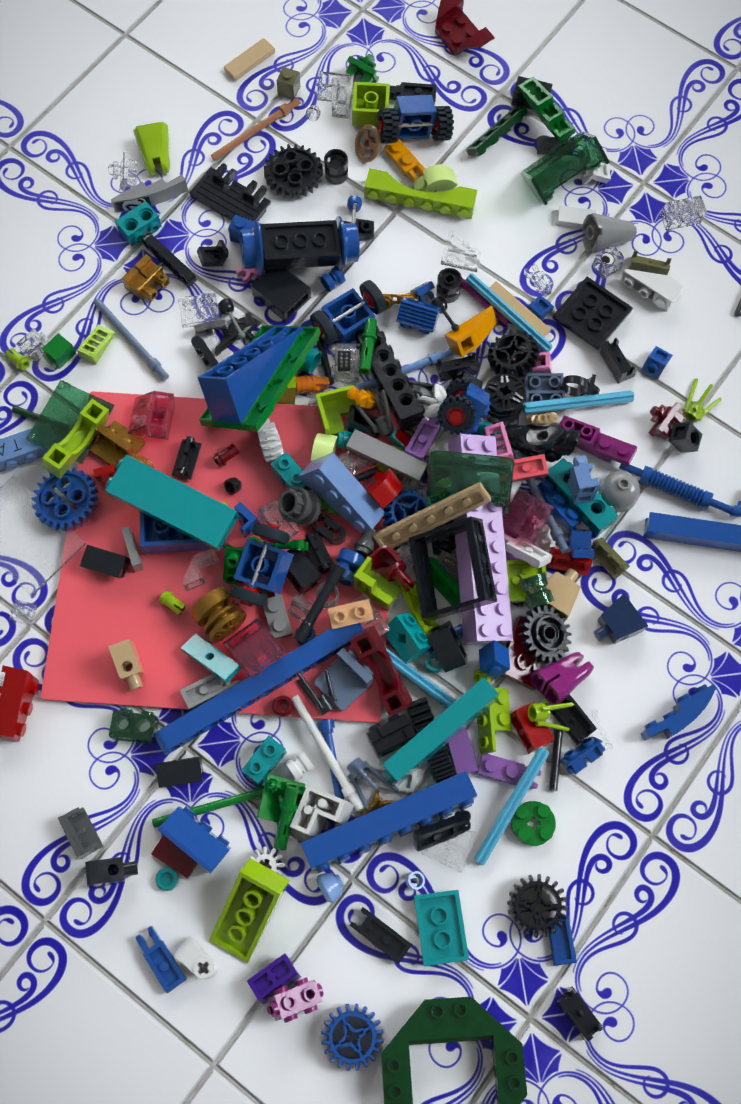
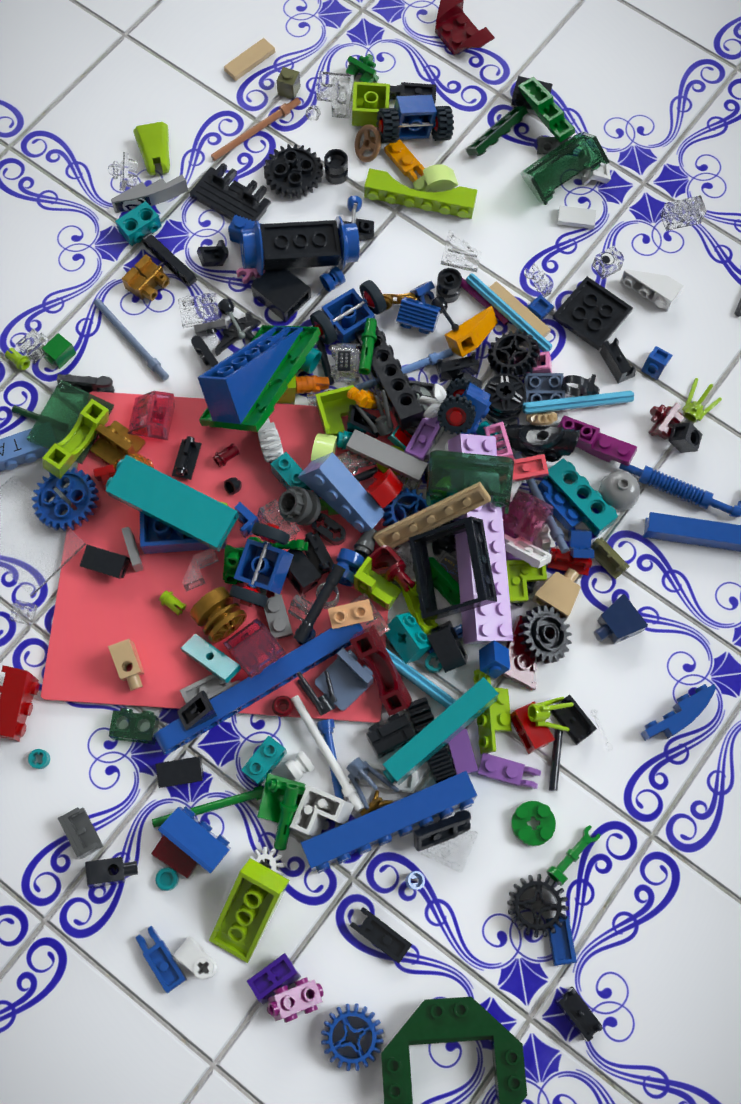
(32, 758): none -> teal bush
(88, 383): none -> black hinge
(94, 356): lime slope -> none
(196, 711): none -> black slope
(330, 886): light blue cone -> none
(441, 928): teal plate -> none
(511, 806): medium azure axle -> none
(540, 597): clear green wheel -> none
(560, 678): magenta piece -> none
(572, 855): none -> green piece
(580, 483): medium blue hips -> none
(590, 748): blue hinge -> none
(606, 232): light grey cone -> none
(649, 265): olive hinge -> none

